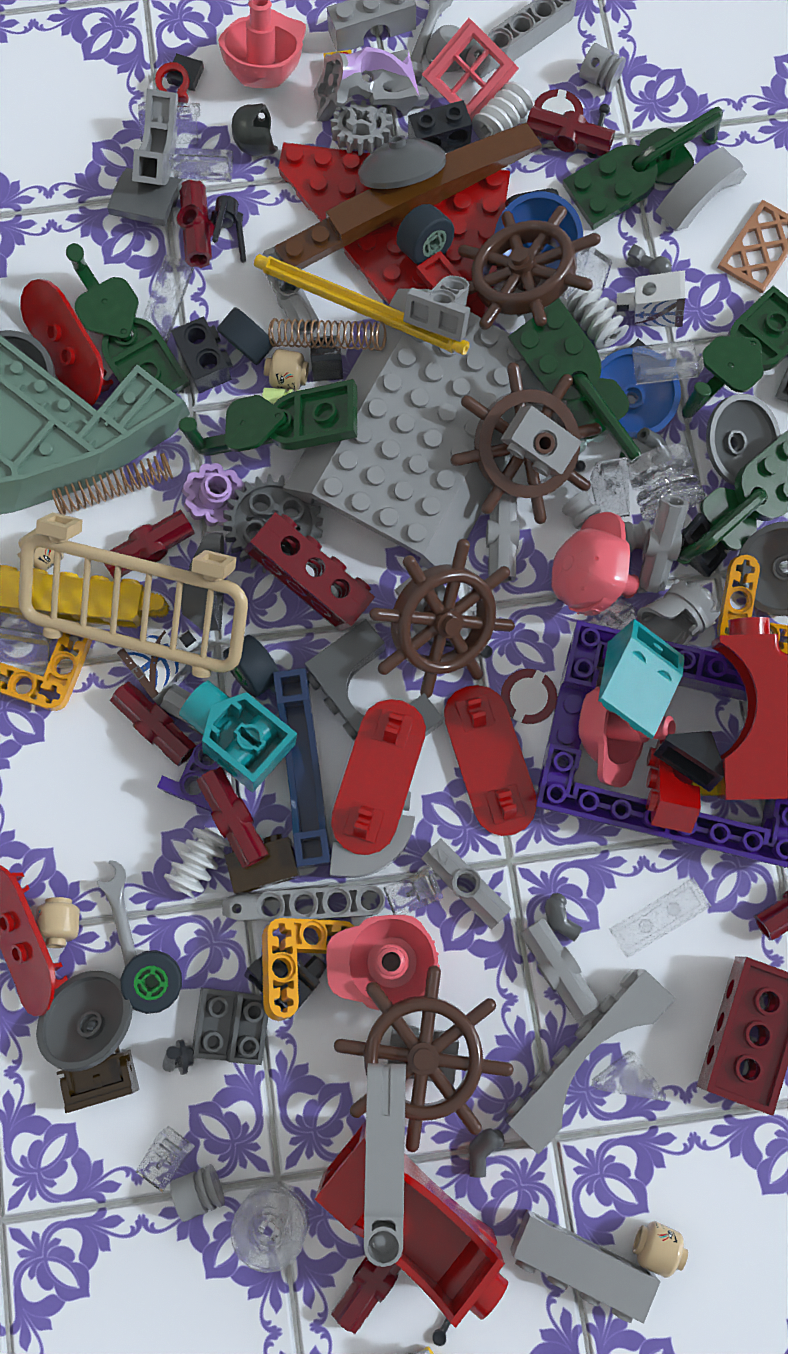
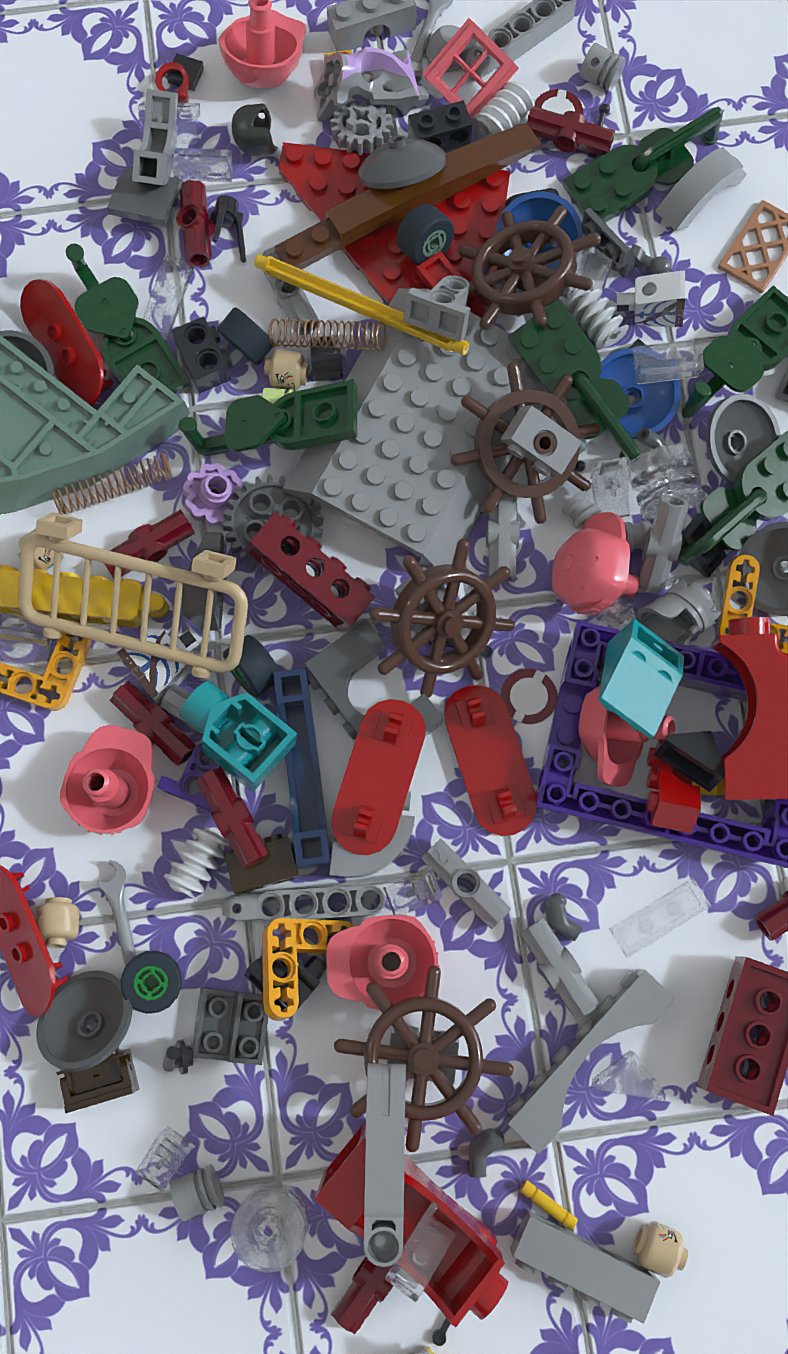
(110, 781): none -> coral piece
(421, 1255): none -> clear panel
(548, 1205): none -> yellow wheel
(610, 244): none -> dark grey slope

